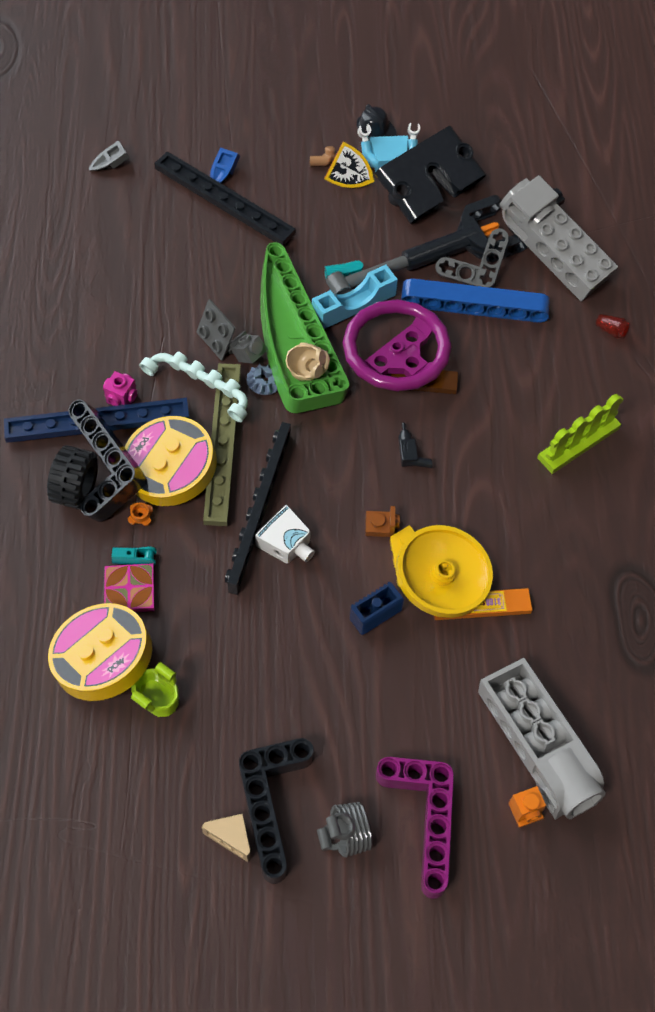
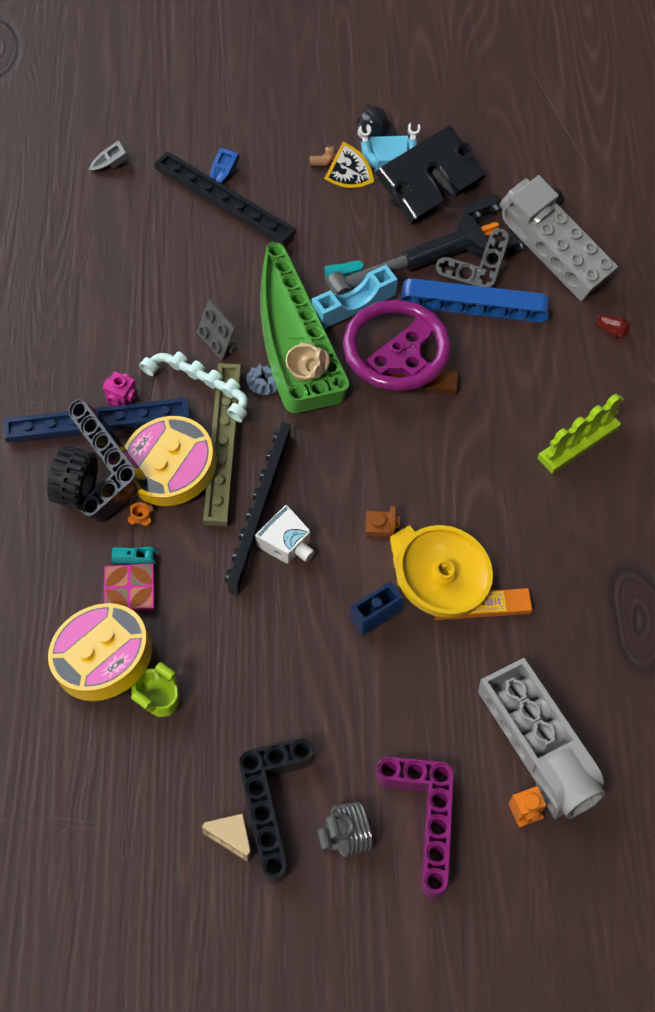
(247, 347): dark grey brick -> none
(408, 451): black piece -> none

